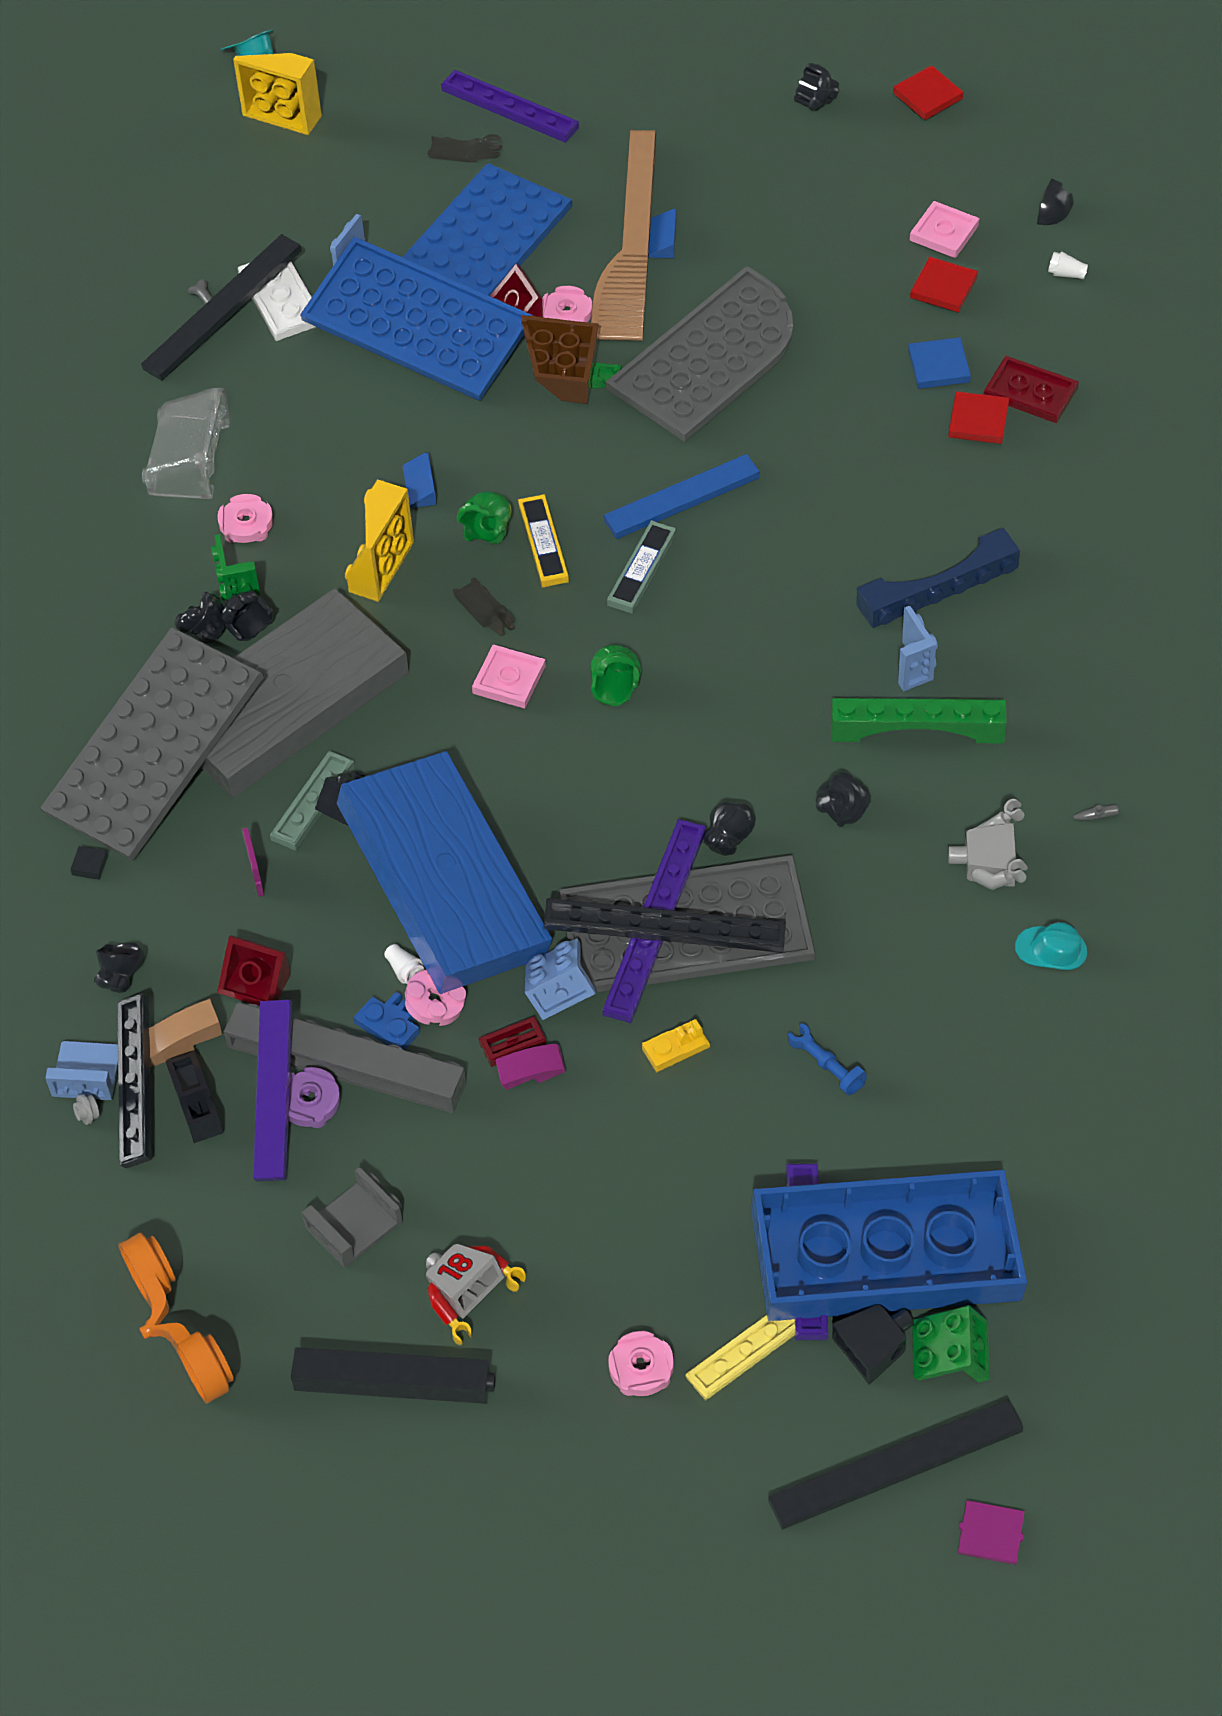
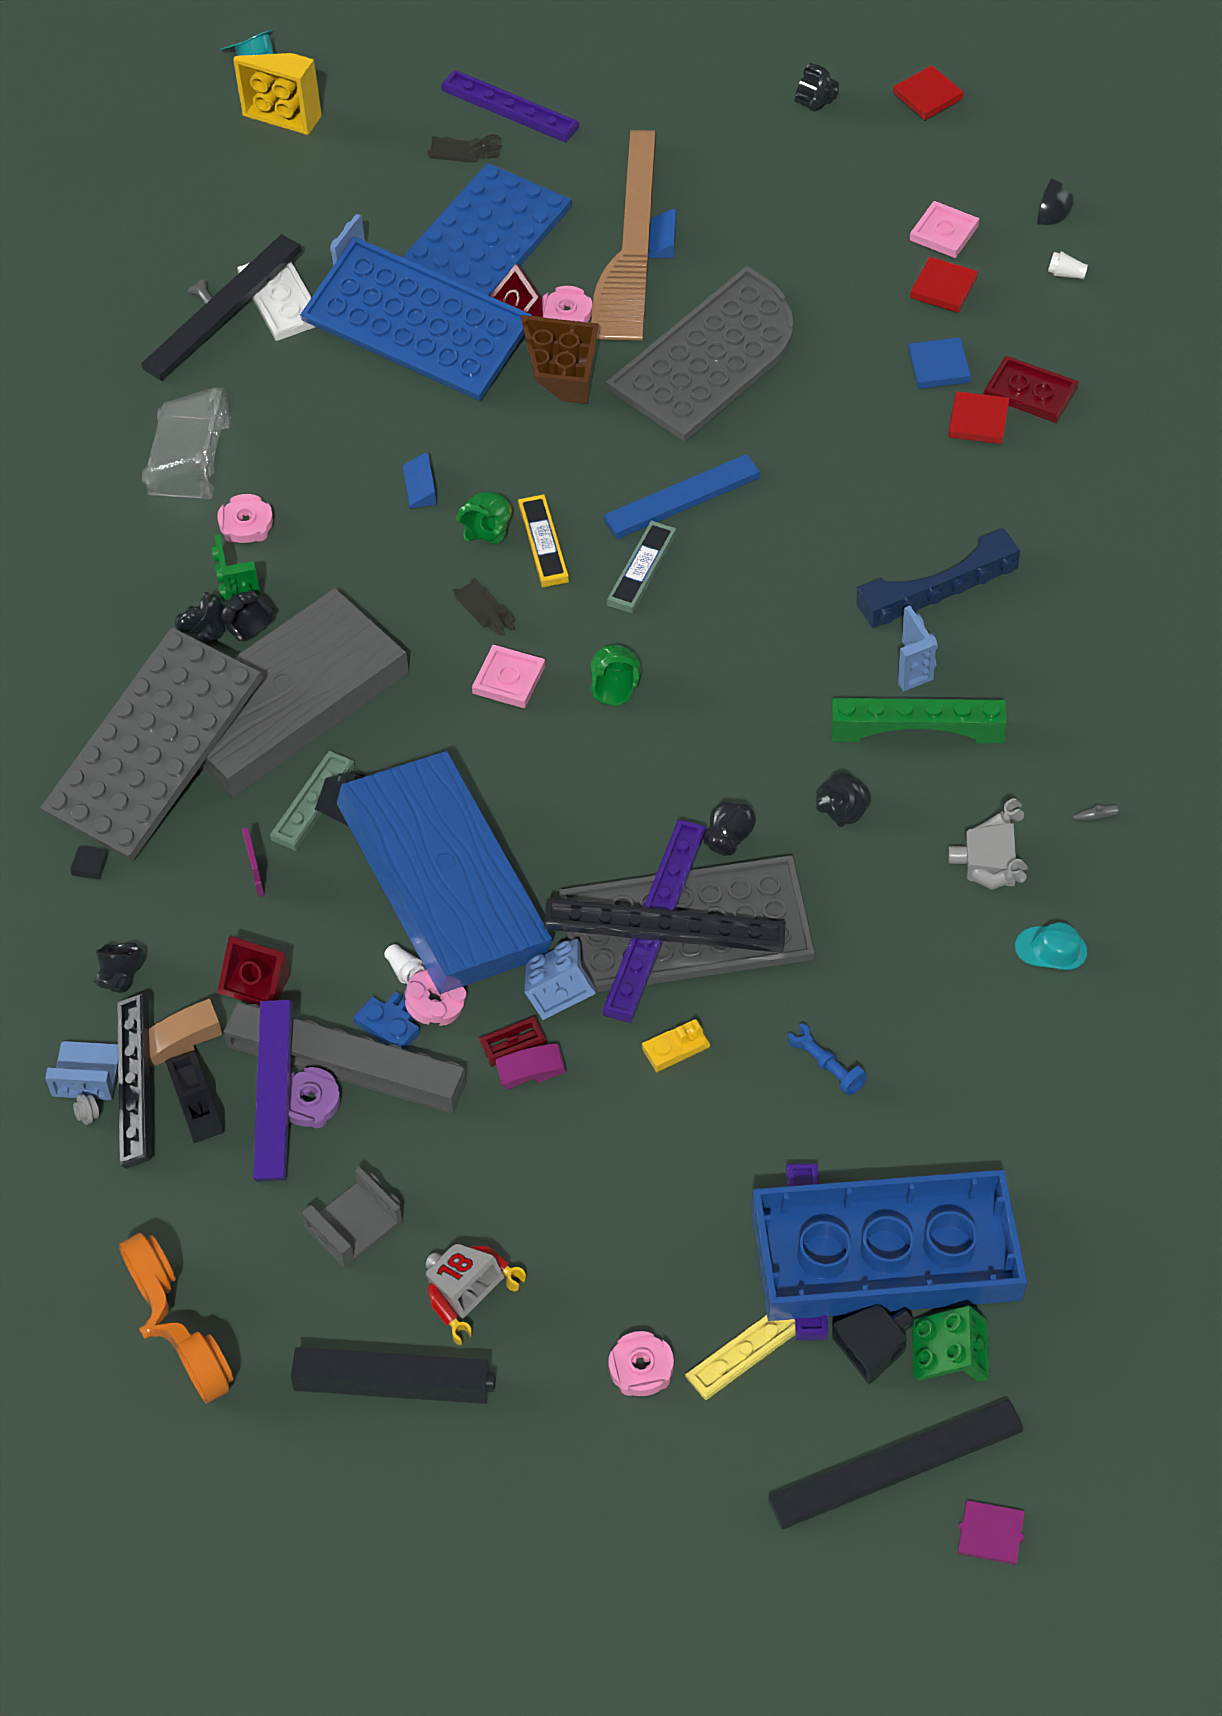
(387, 540): yellow slope -> none
(603, 373): green tile -> none

